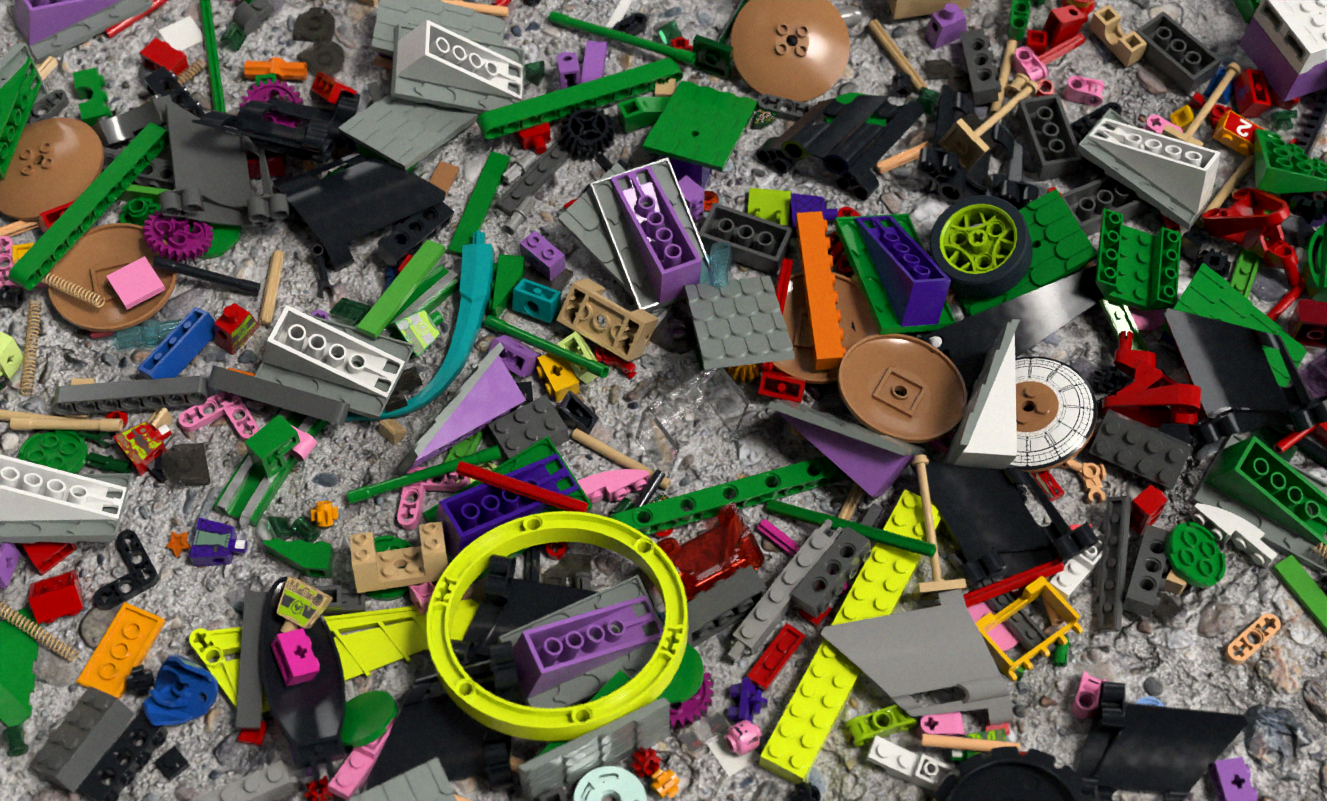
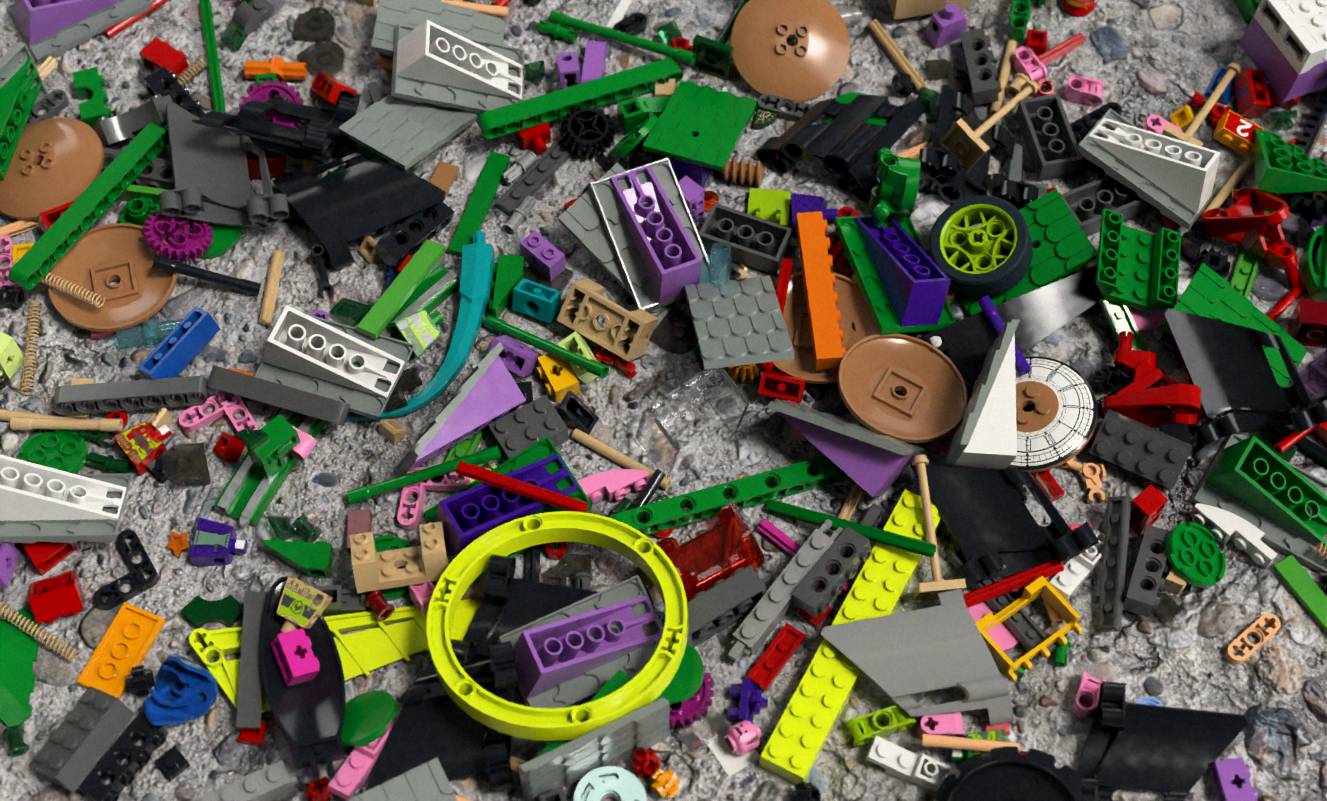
(135, 282): bright pink tile -> none
(182, 34): white sticker -> none
(223, 611): none -> dark green tile
(229, 447): none -> red slope
(234, 328): red torso -> none
(252, 438): none -> dark green tile
(324, 513): light orange gear -> none
(358, 522): none -> tile
(368, 249): none -> tan slope
(379, 605): none -> dark red bush
(557, 31): none -> green pin
(633, 137): none -> green tile
(741, 271): none -> tan axle
(744, 171): none -> medium nougat piece
(897, 186): none -> green piece
(992, 315): none -> dark purple piece
(1063, 24): red torso -> none
(1107, 28): tan arch -> none
(1178, 53): dark grey brick -> none

